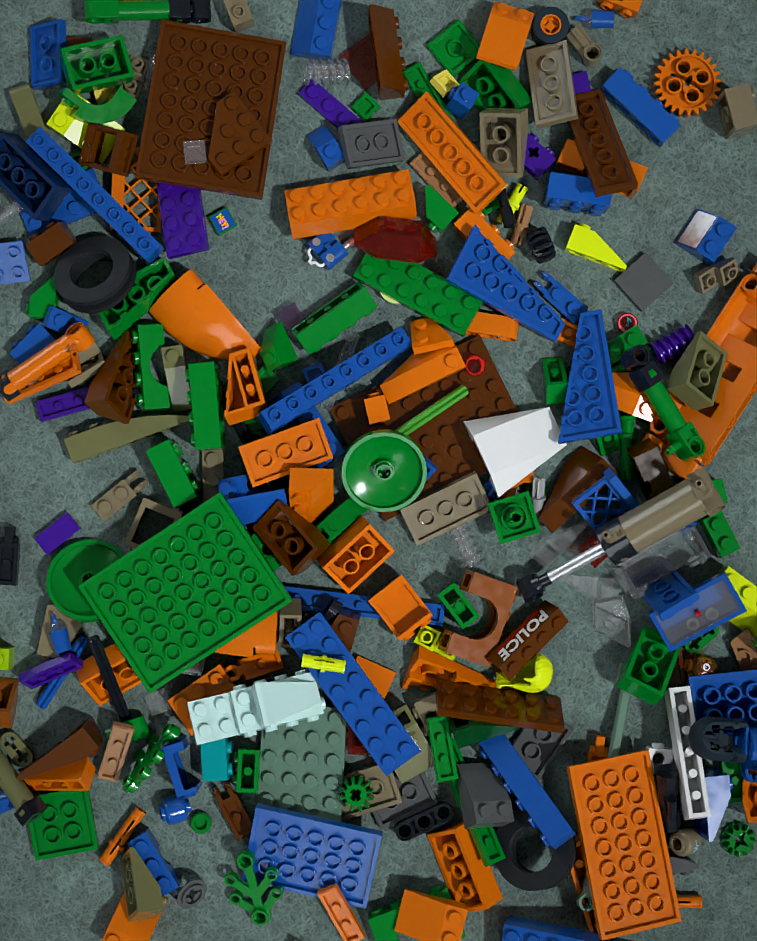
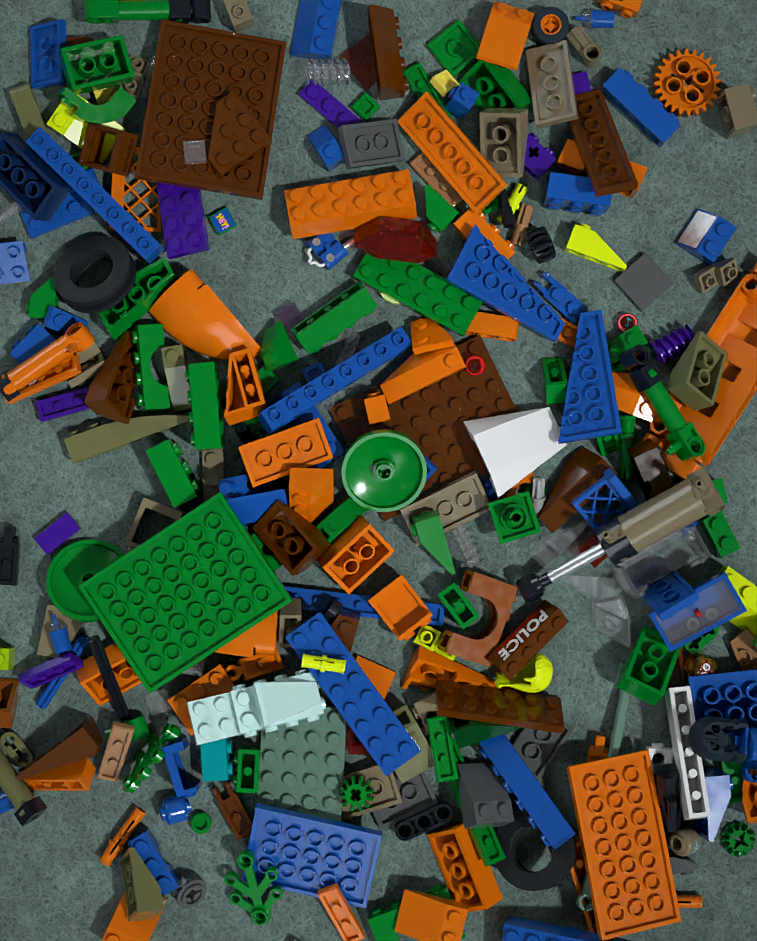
(51, 243): reddish brown brick -> none
(64, 826): green plate -> none
(118, 497): dark tan hinge -> none
(432, 537): none -> green slope
(433, 410): bright green axle -> none

